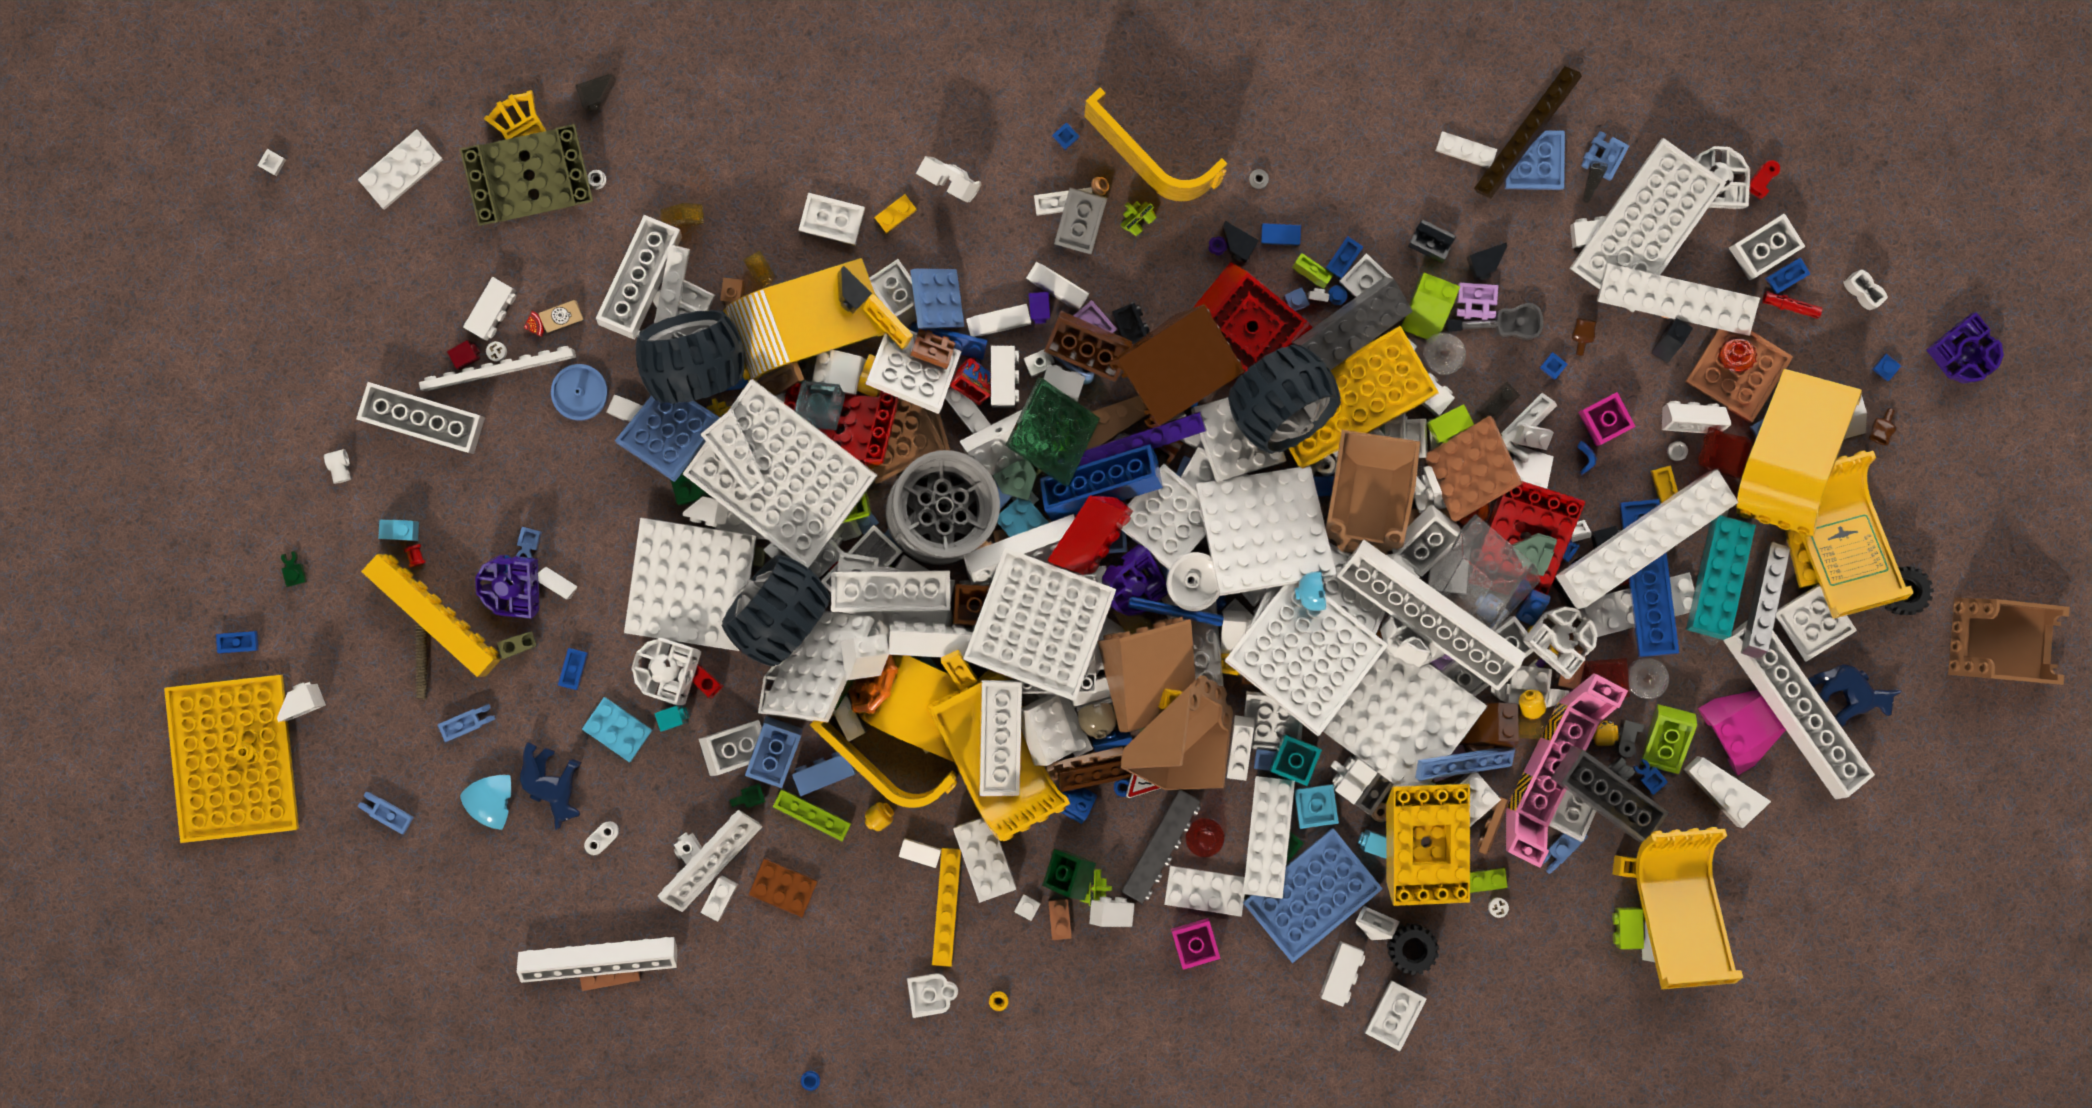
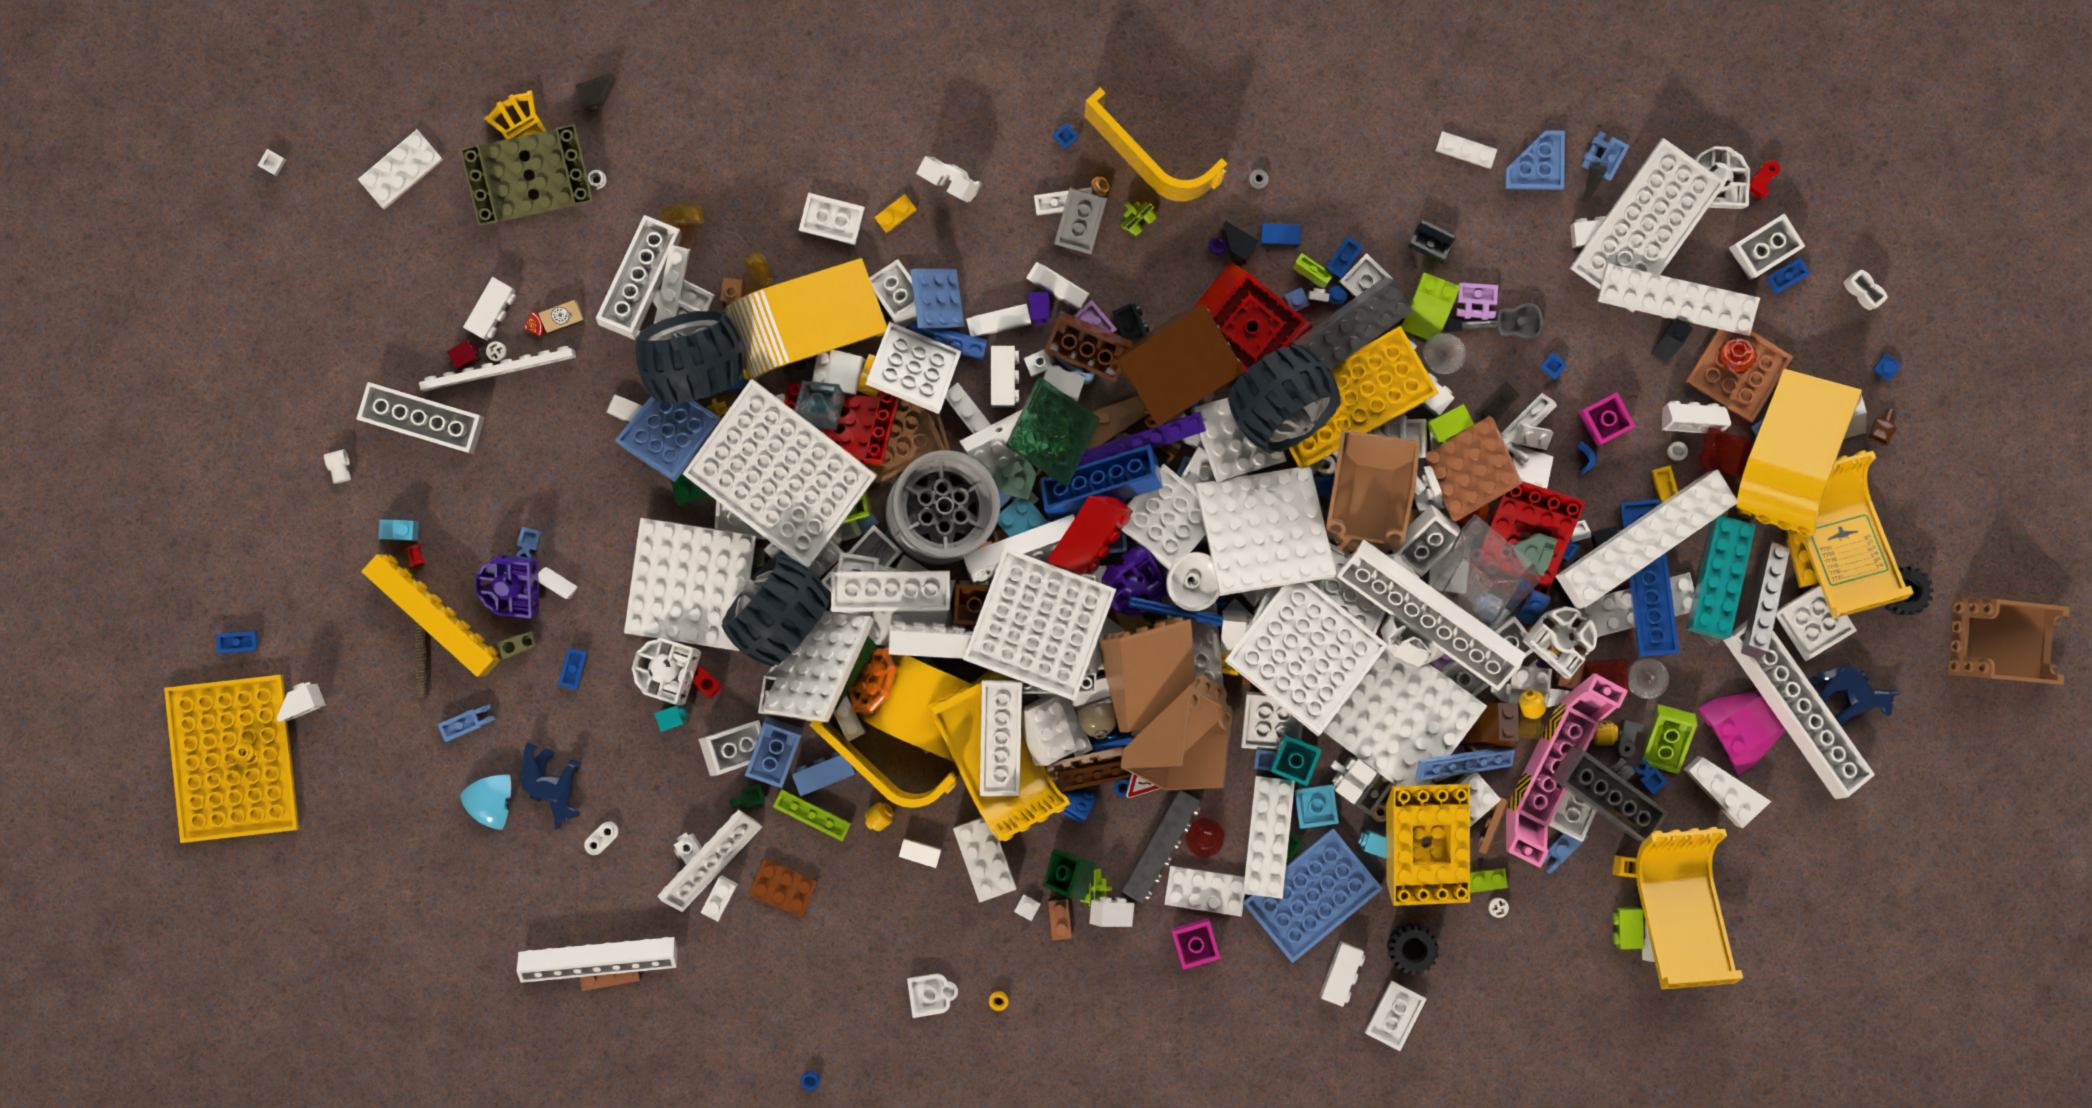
(293, 573): dark green plate -> none
(387, 813): medium blue hinge -> none
(579, 392): medium blue piece -> none
(617, 729): medium azure plate -> none
(708, 510): white slope -> none
(732, 448): white wing -> none
(783, 379): medium nougat plate -> none
(851, 291): black slope -> none
(864, 656): white slope -> none
(888, 321): yellow plate -> none
(927, 349): dark orange plate -> none
(946, 907): yellow plate -> none
(959, 669): yellow plate -> none
(973, 380): red torso -> none
(1168, 697): yellow tile -> none
(1240, 748): white brick -> none
(1312, 591): medium azure cylinder -> none
(1376, 925): white slope -> none
(1486, 262): black slope -> none
(1528, 132): dark brown plate -> none
(1583, 333): reddish brown piece -> none
(1784, 302): red pin -> none
(1945, 352): dark purple connector -> none

